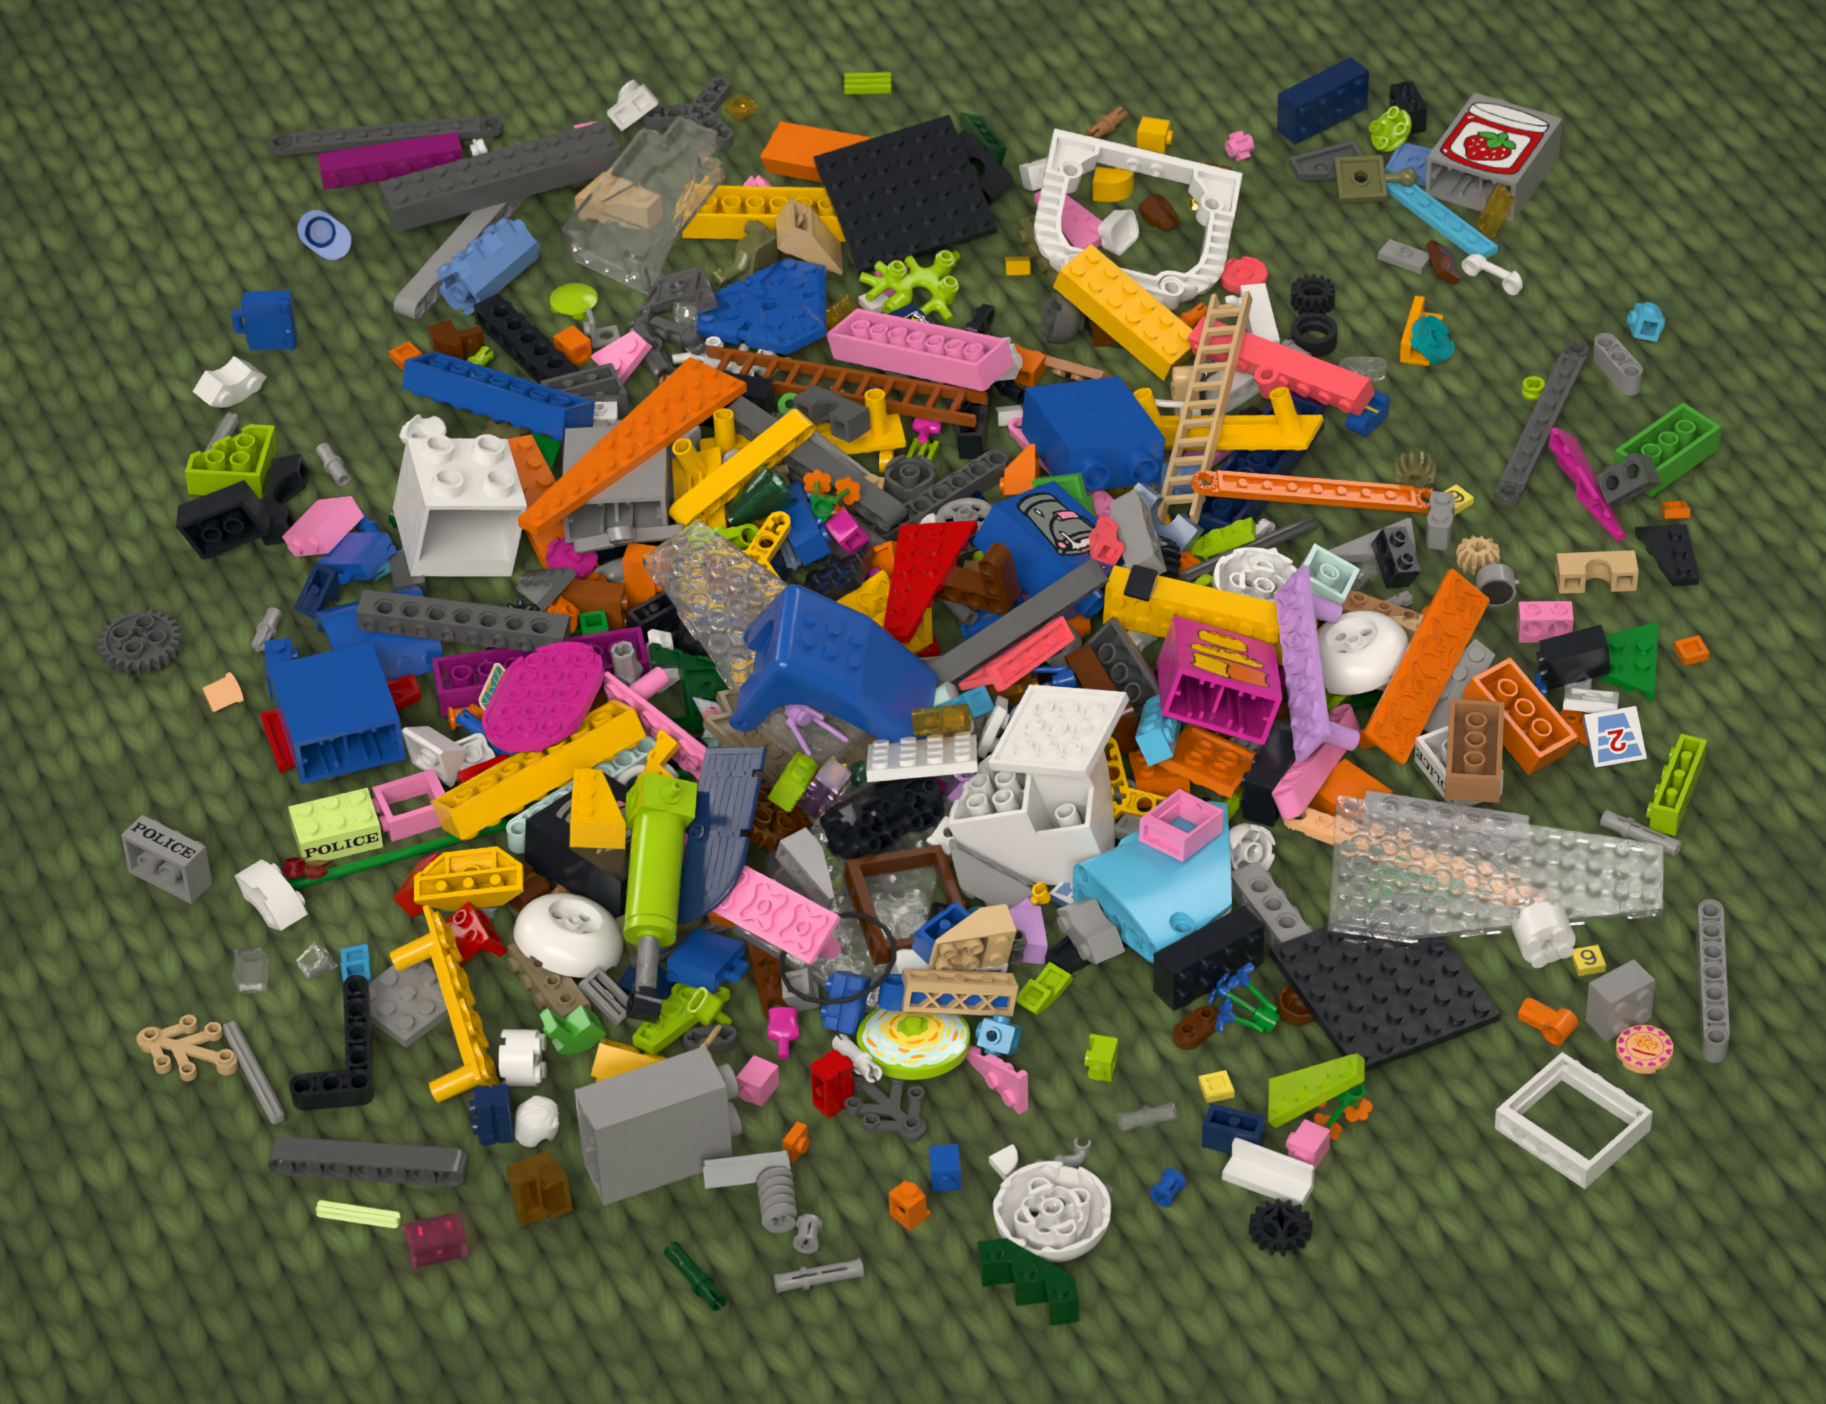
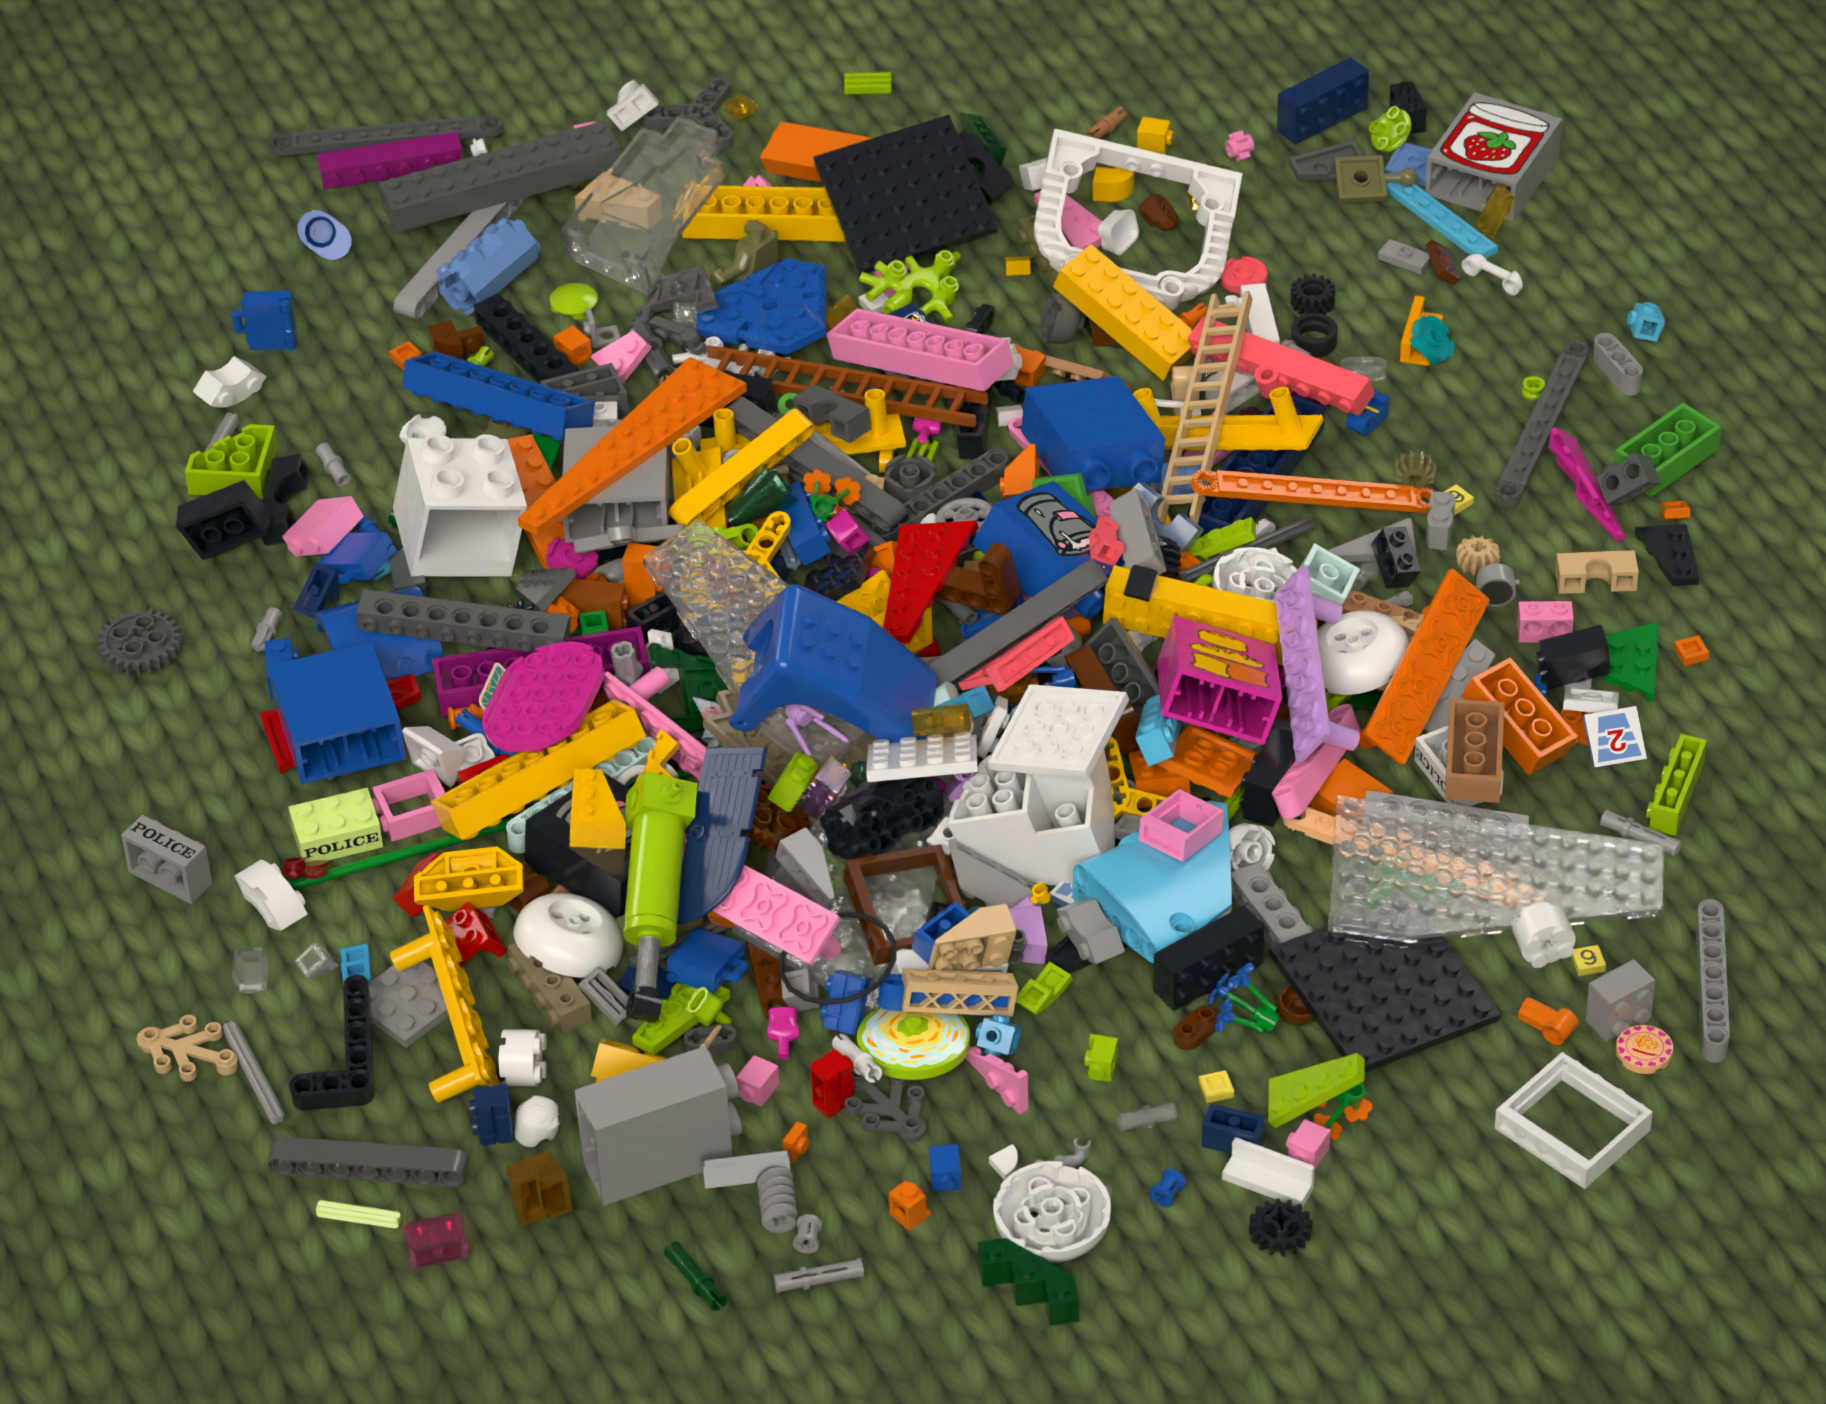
(223, 692): light nougat tile -> none
(575, 1032): bright green brick -> none
(807, 237): tan slope -> none

